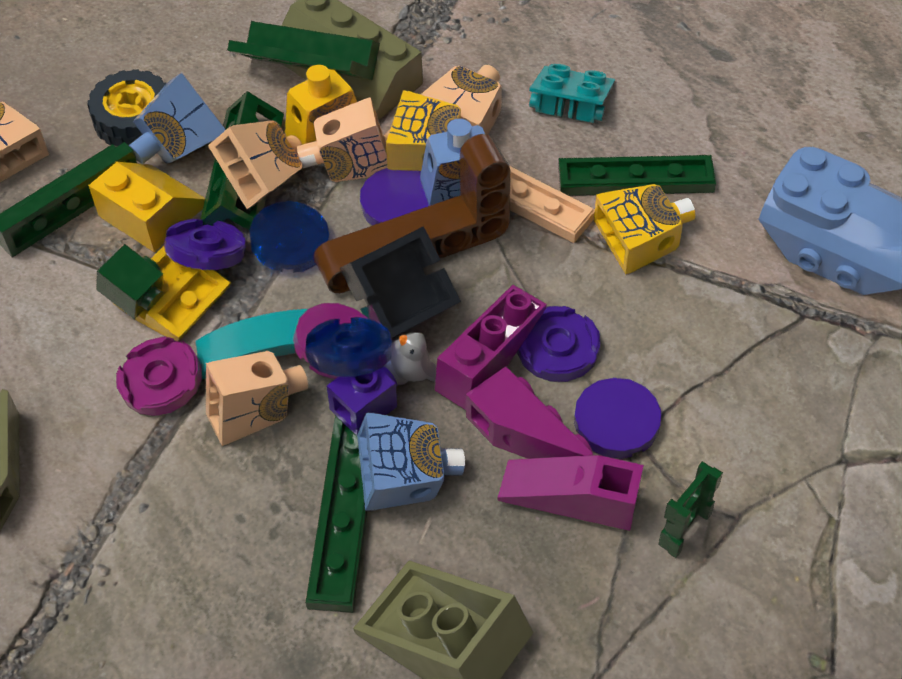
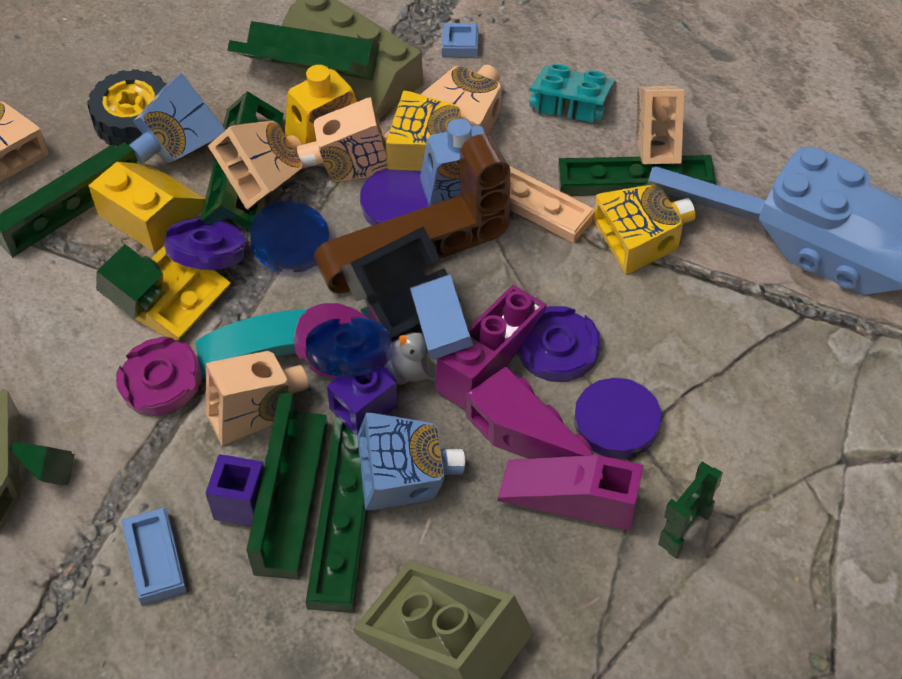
(45, 462): none -> dark green slope
(153, 556): none -> medium blue tile
(234, 489): none -> dark purple brick
(286, 491): none -> dark green fence
(441, 317): none -> medium blue tile
(460, 40): none -> medium blue tile
(660, 119): none -> light nougat torso
(707, 193): none -> medium blue tile

